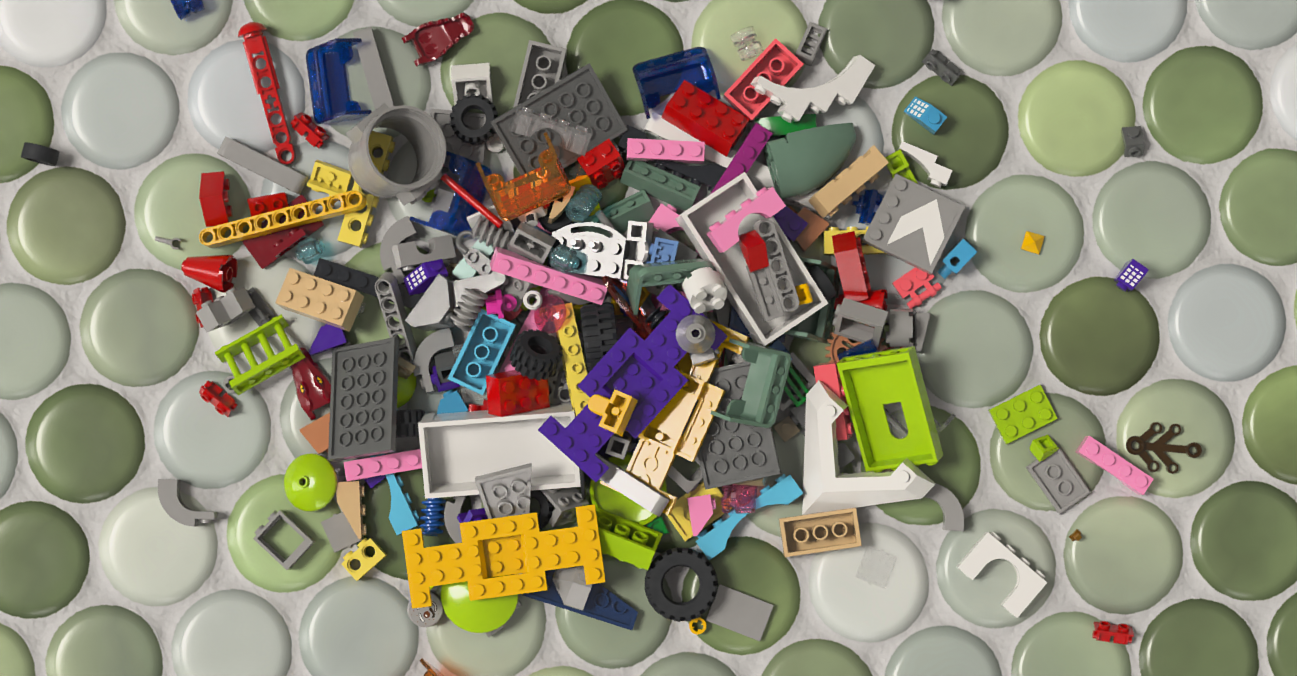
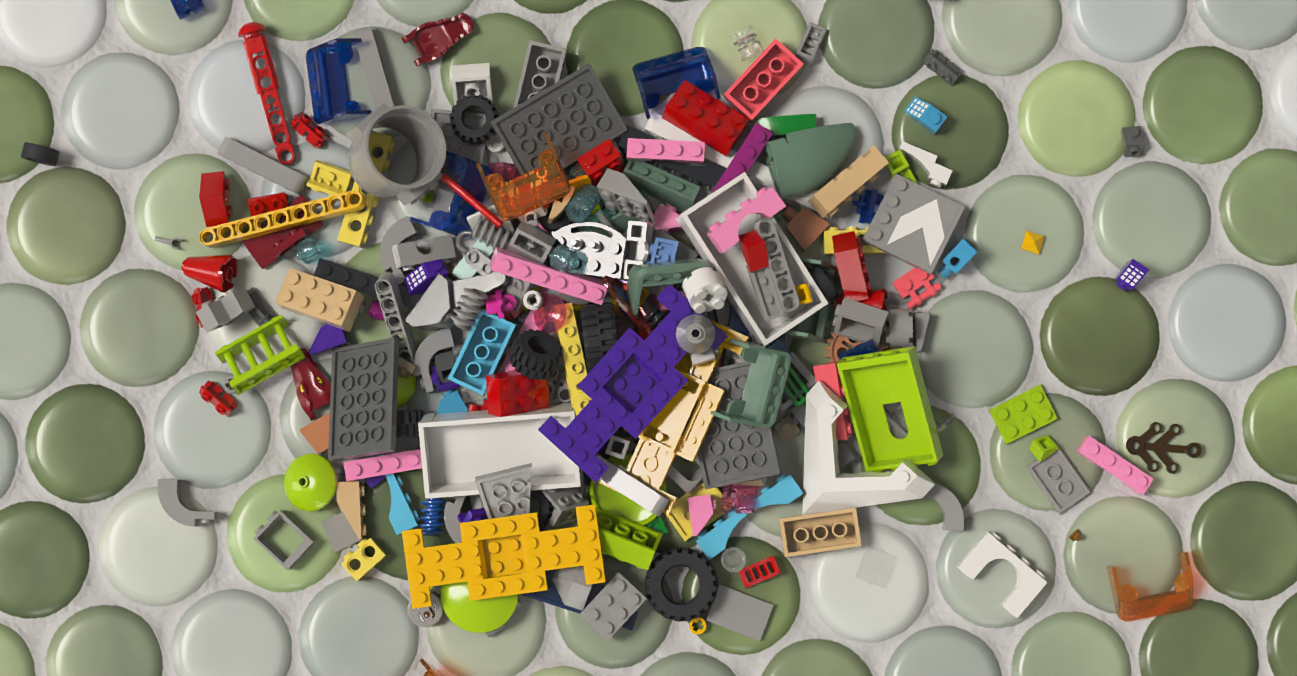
(375, 311): none -> magenta cone
(506, 170): none -> clear pink brick
(573, 139): clear arch -> none
(613, 606): none -> light grey brick
(614, 411): yellow brick -> none
(622, 196): none -> light grey slope
(733, 559): none -> clear wheel
(771, 559): none -> red slope
(790, 223): dark purple bracket -> none
(795, 101): white arch -> none
(1104, 630): red hinge -> none
(1132, 608): none -> clear orange windscreen

